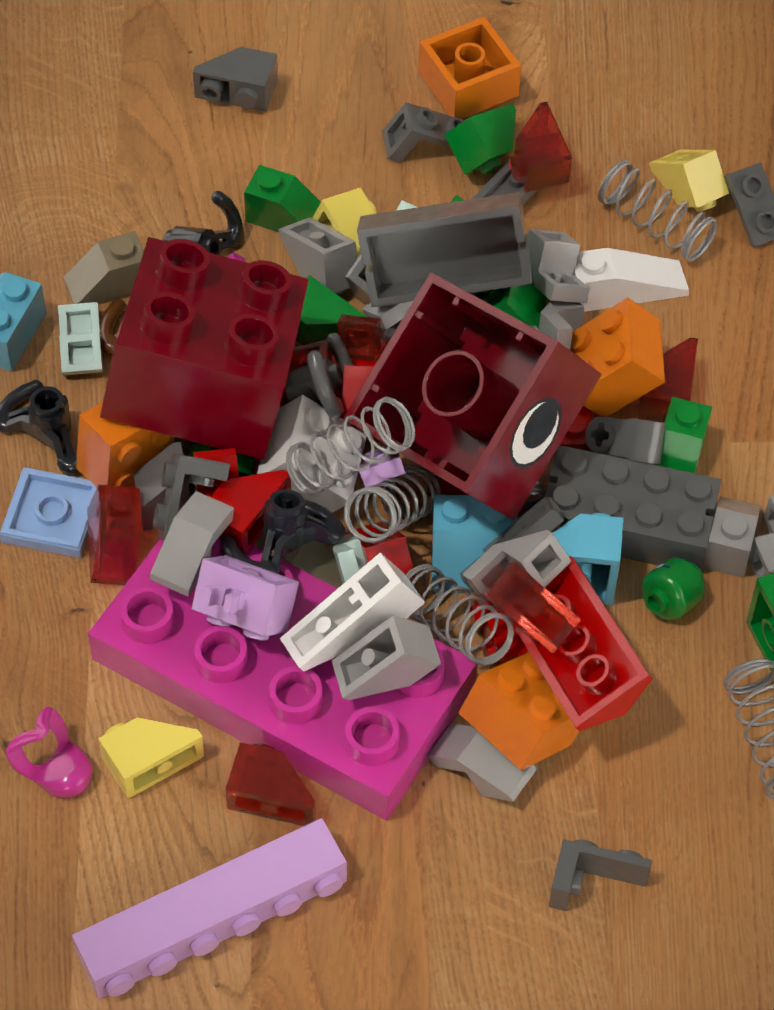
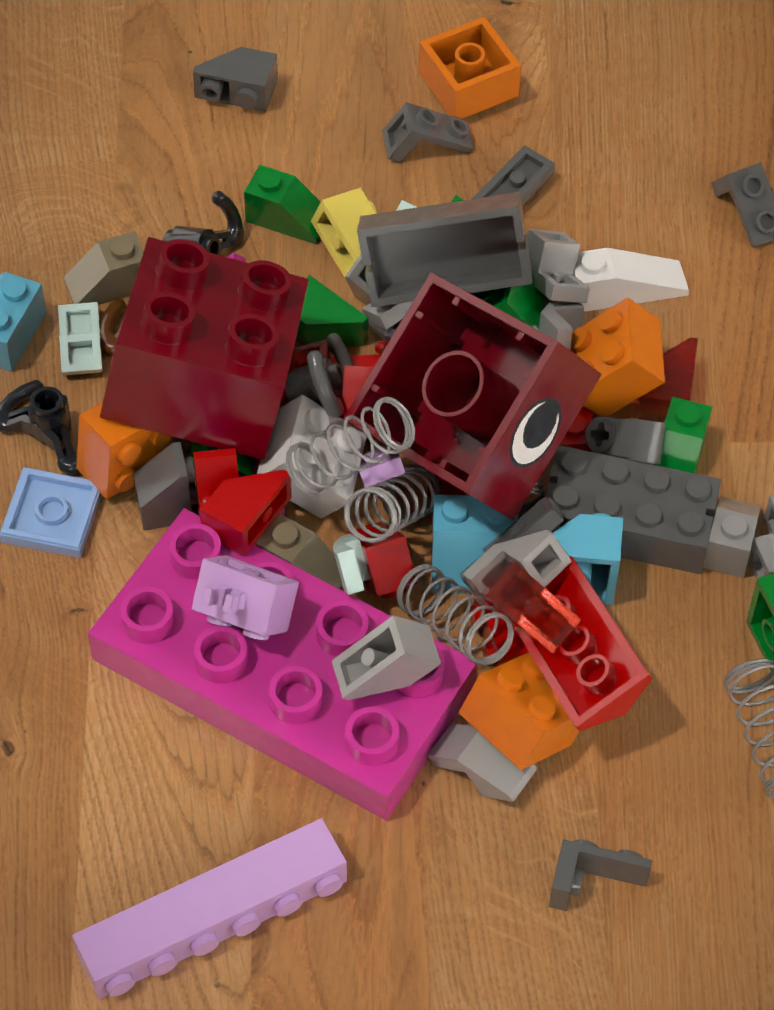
(65, 772): dark pink piece -> none
(113, 533): clear red slope -> none
(148, 752): light yellow slope -> none
(189, 542): light grey slope -> none
(201, 472): dark grey bracket -> none
(268, 786): clear red slope -> none
(287, 526): black piece -> none
(320, 252): light grey slope -> none
(352, 613): white slope -> none
(361, 336): clear red plate -> none
(483, 139): green slope -> none
(541, 153): clear red slope -> none
(673, 586): green head -> none
(688, 239): light grey piece -> none
(692, 177): light yellow slope -> none

